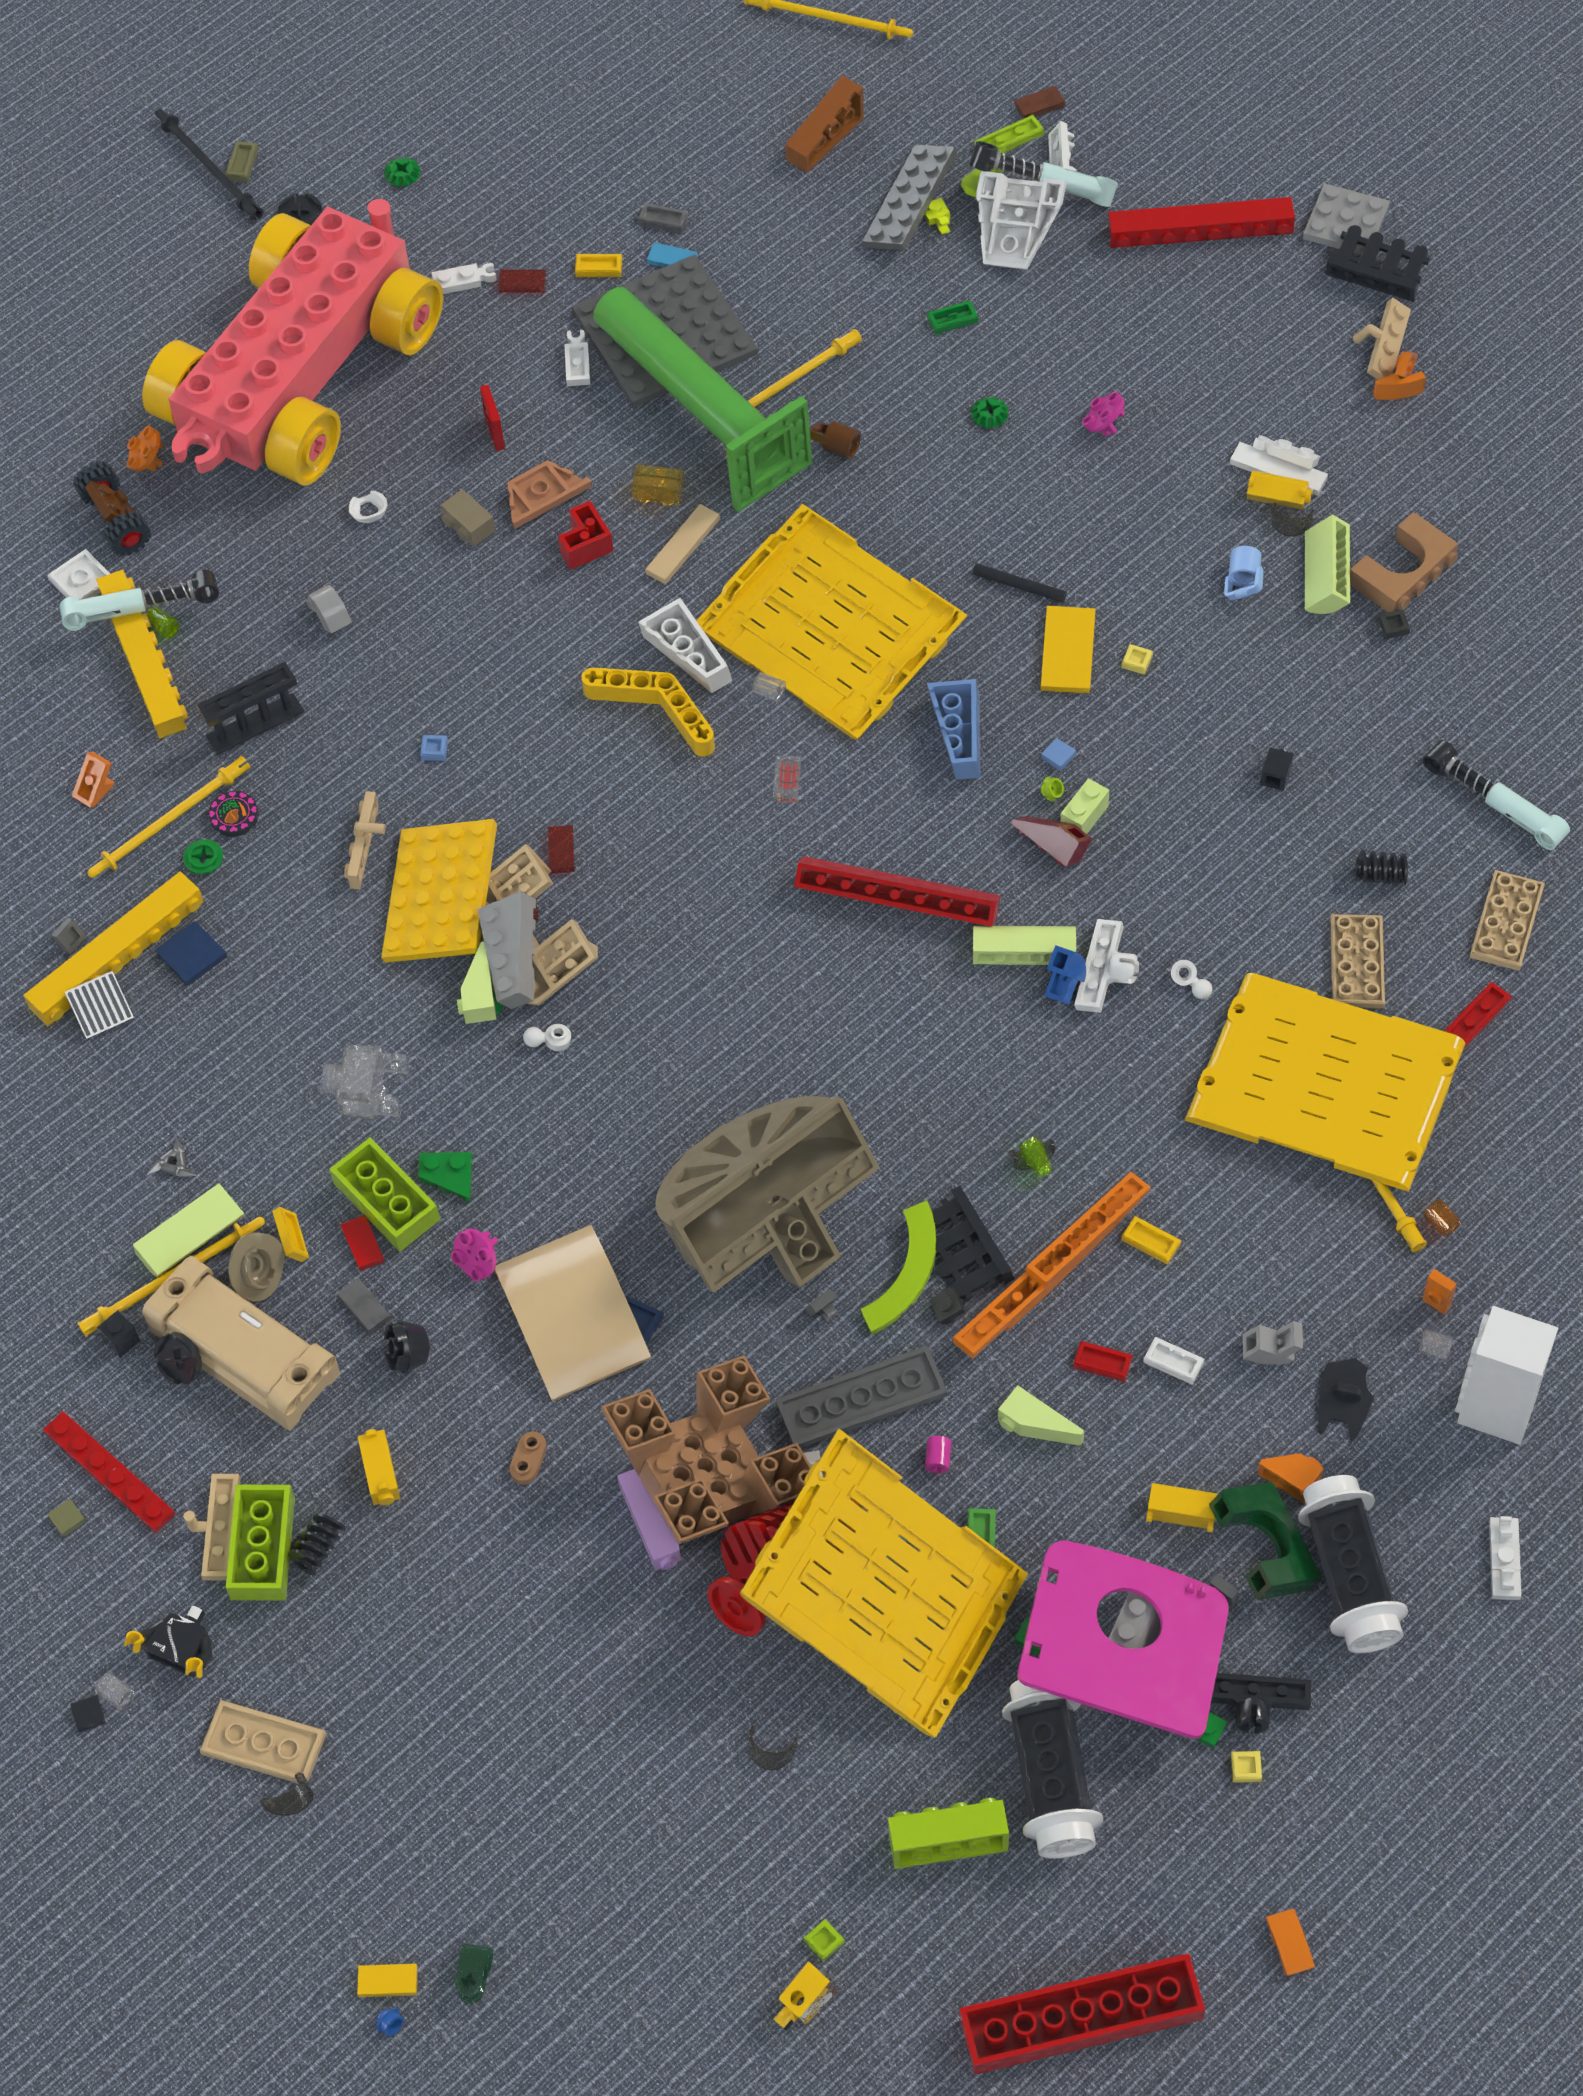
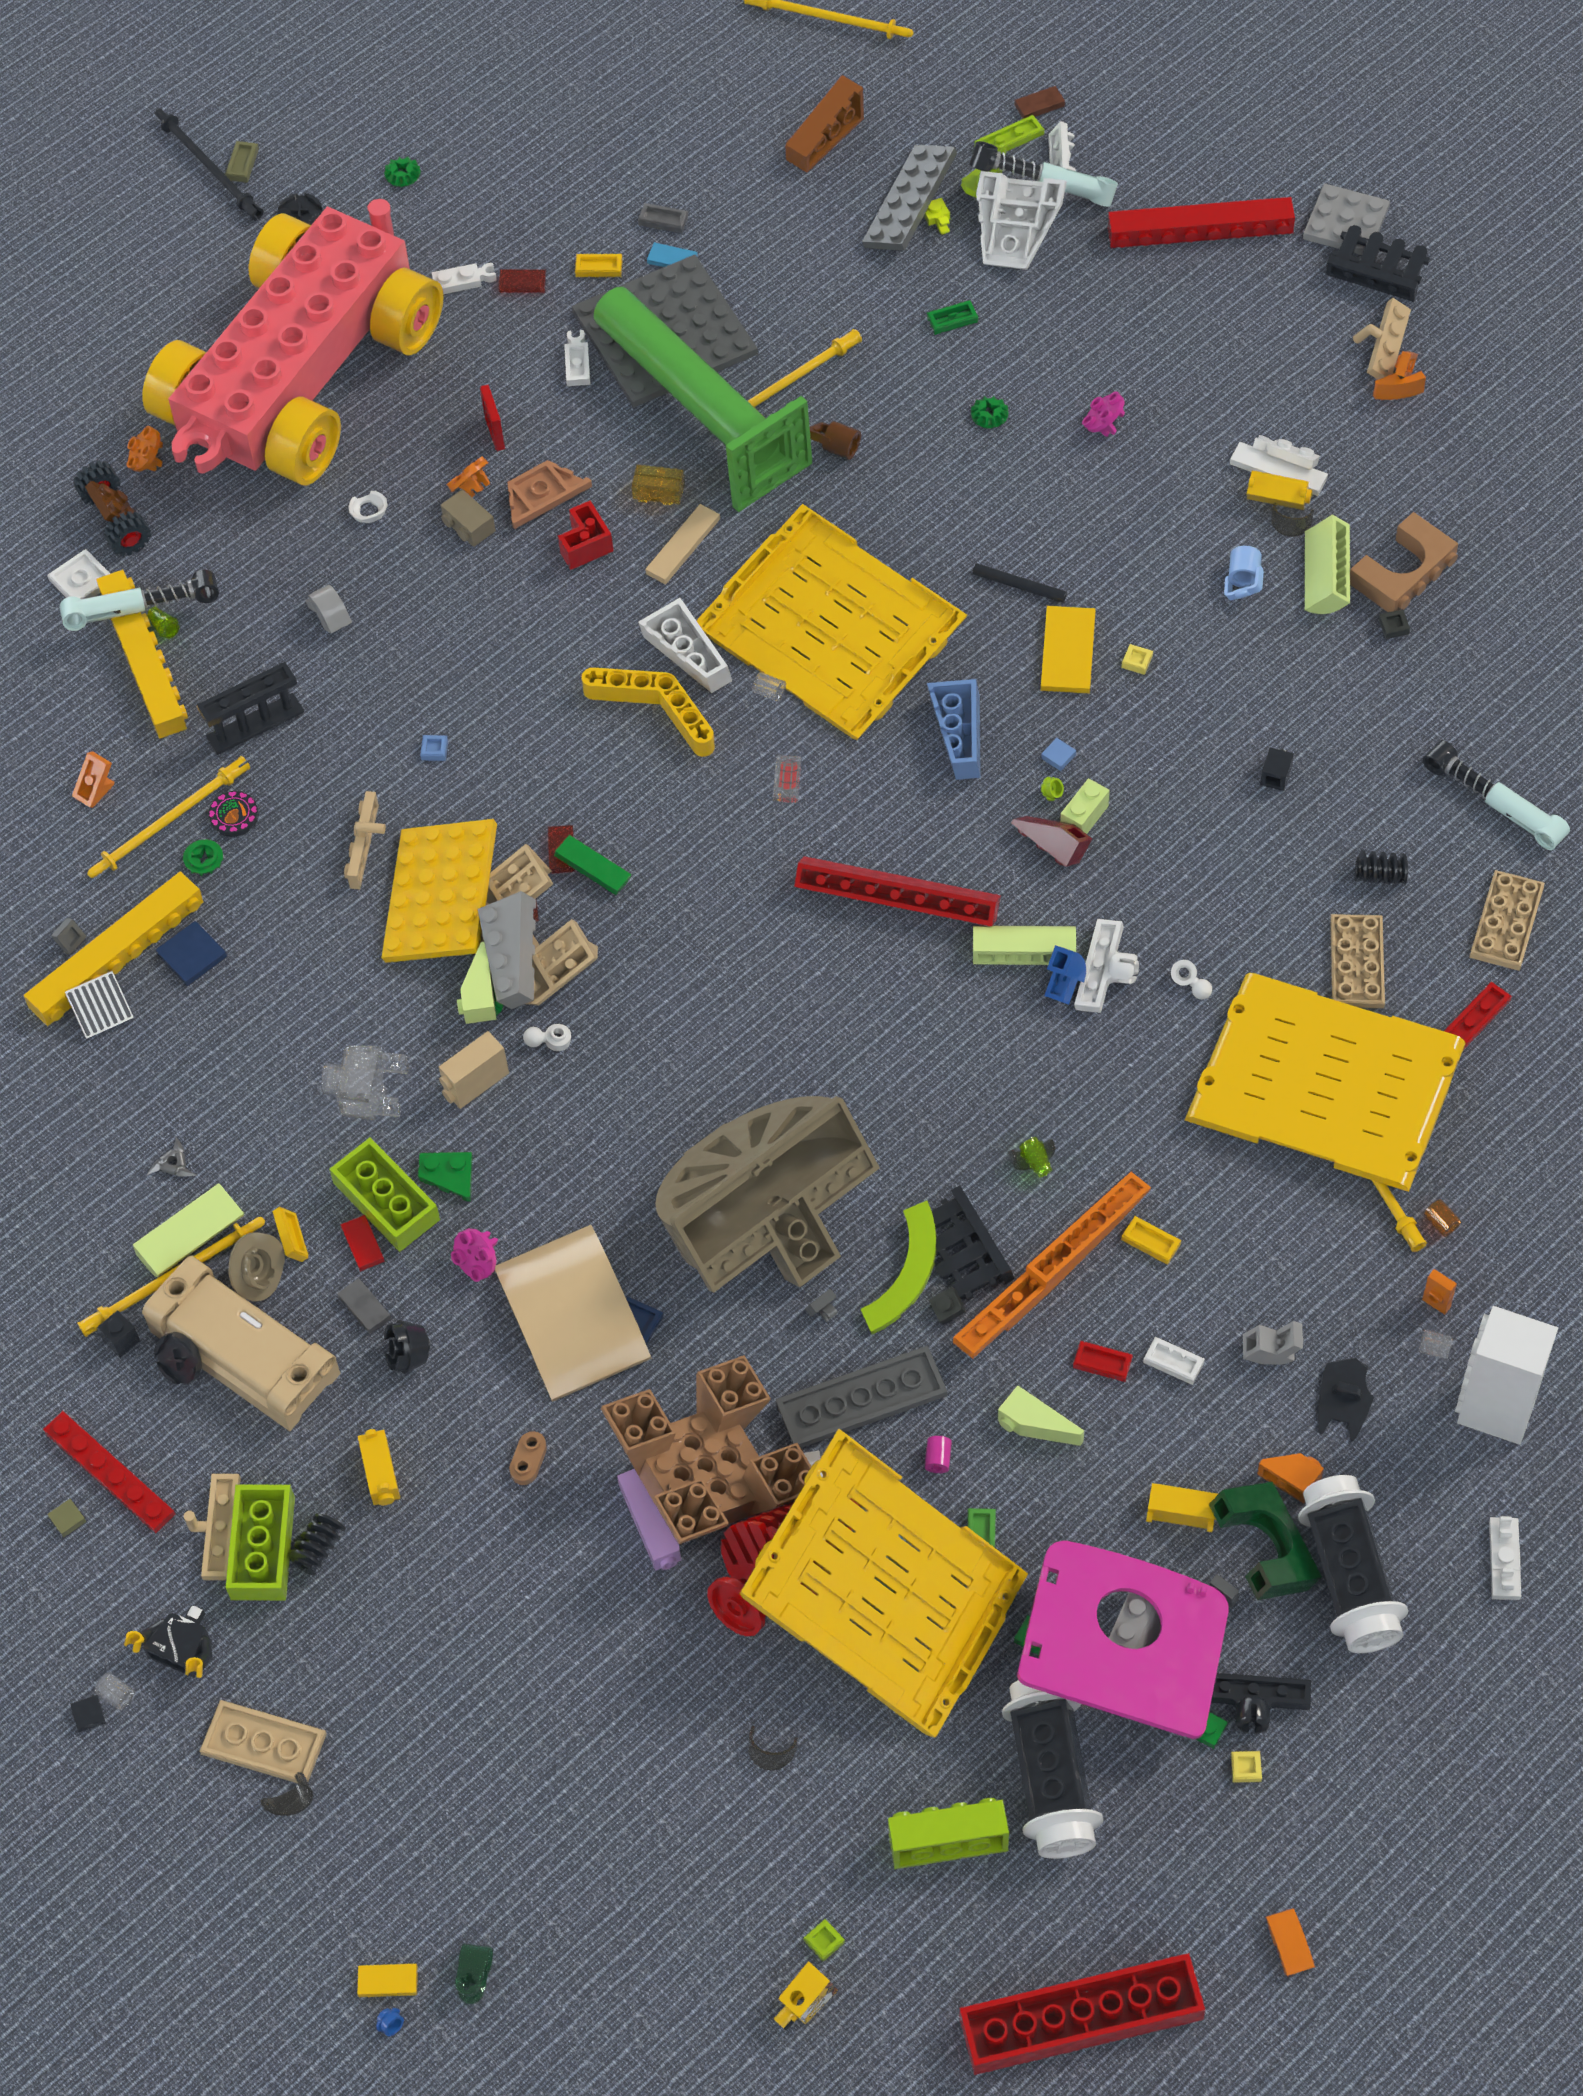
(471, 478): none -> orange plate
(473, 1070): none -> tan brick
(592, 865): none -> green tile

